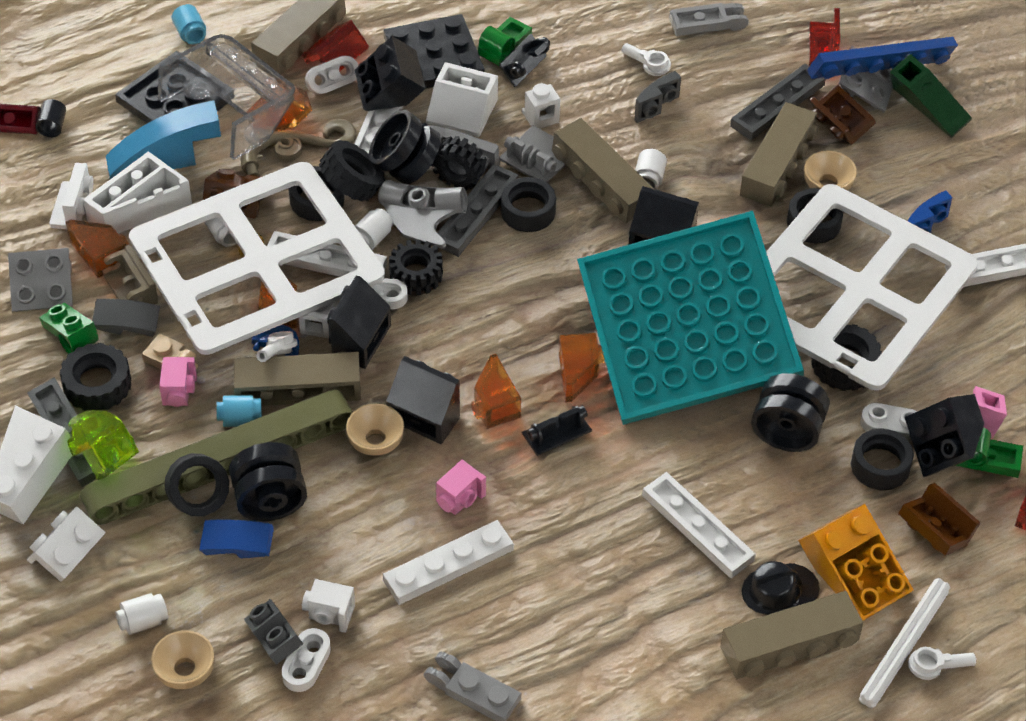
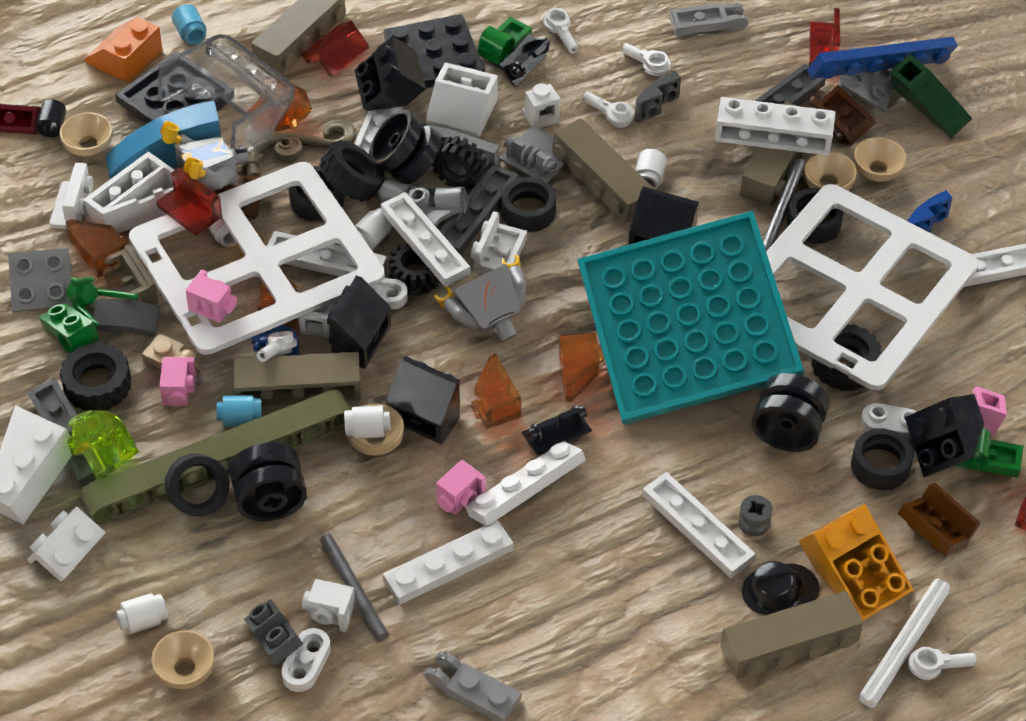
(83, 128): none -> tan piece
(84, 293): none -> green plant
(127, 49): none -> orange slope
(191, 203): none -> clear red panel
(207, 159): none -> torso
(210, 297): none -> bright pink brick
(240, 537): blue slope -> none
(330, 75): white plate -> none
(350, 579): none -> flat silver bar
(367, 422): none -> white brick
(425, 239): none -> white plate
(489, 300): none -> light grey torso
(496, 243): none -> white bracket
(525, 483): none -> white plate
(558, 22): none -> white plate
(618, 113): none -> white plate
(751, 522): none -> dark grey wheel
(775, 126): none -> white brick
(783, 203): none -> flat silver bar
(879, 152): none -> tan piece

